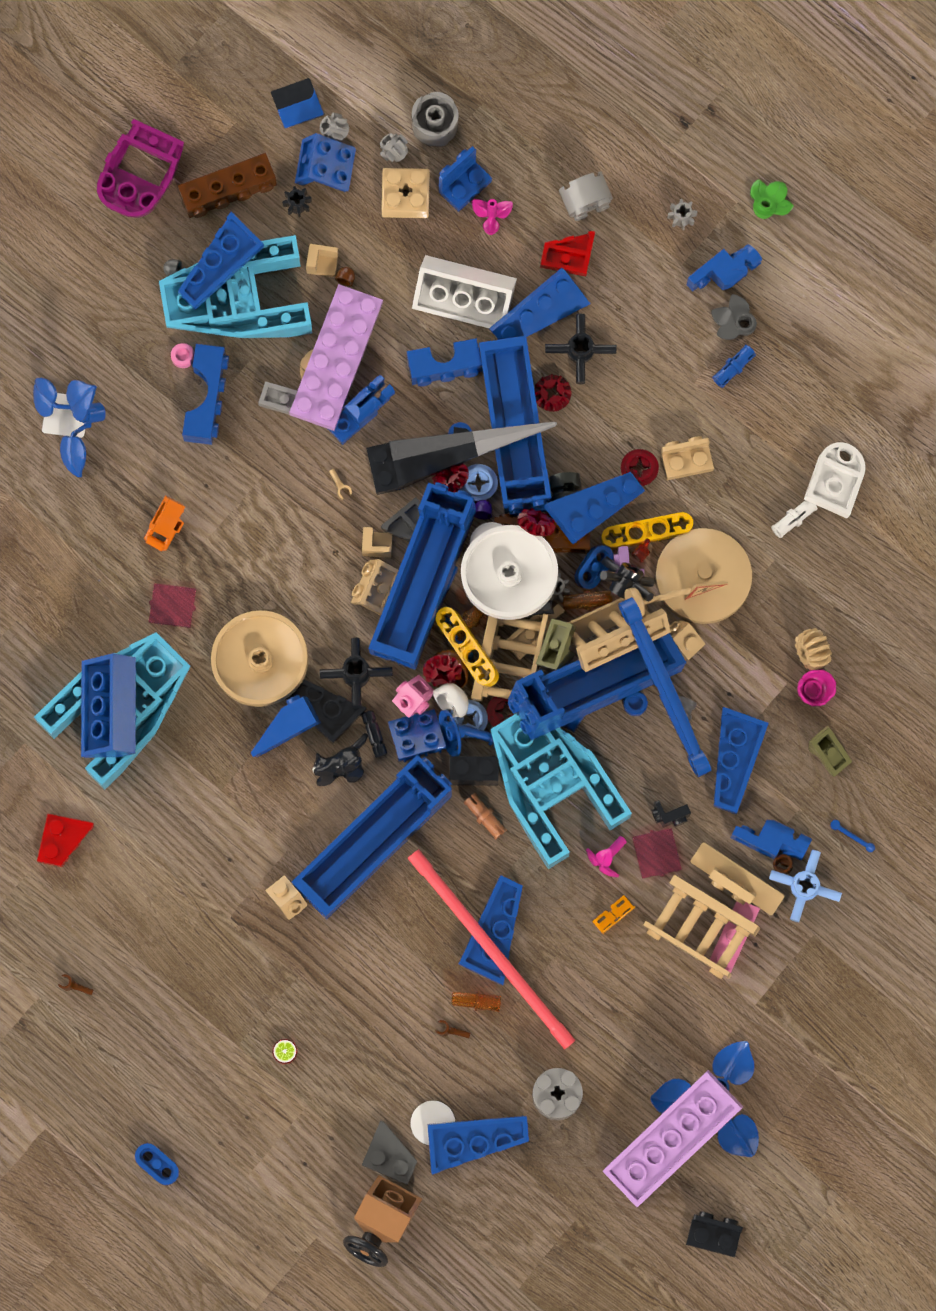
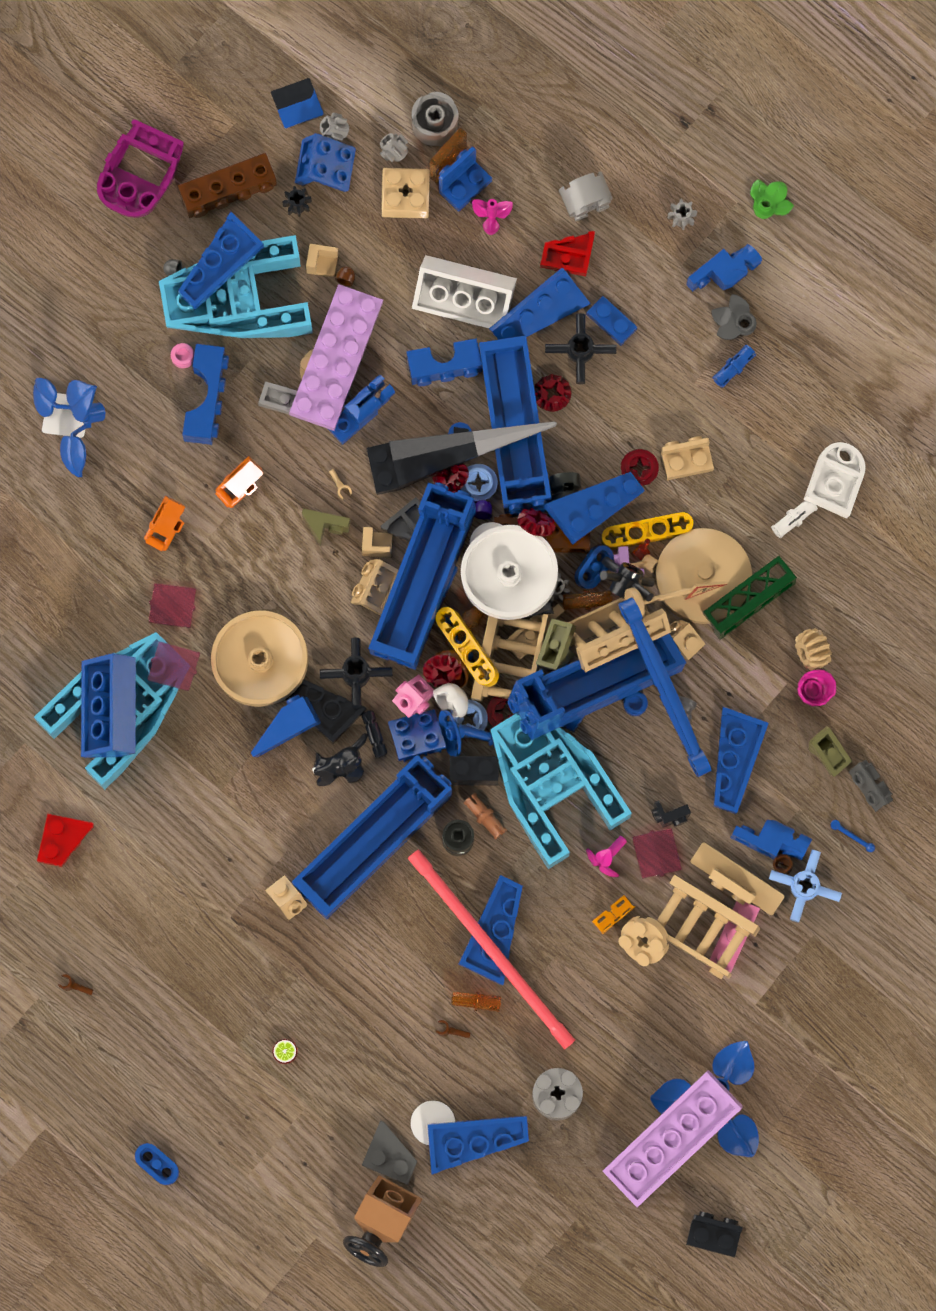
(174, 666): none -> clear pink piece
(239, 482): none -> piece
(319, 521): none -> olive slope
(448, 153): none -> clear orange tile
(458, 837): none -> pearl dark grey wheel
(611, 320): none -> blue plate
(636, 948): none -> tan plate
(647, 563): none -> tan hand
(755, 604): none -> dark green fence
(864, 777): none -> dark grey hinge

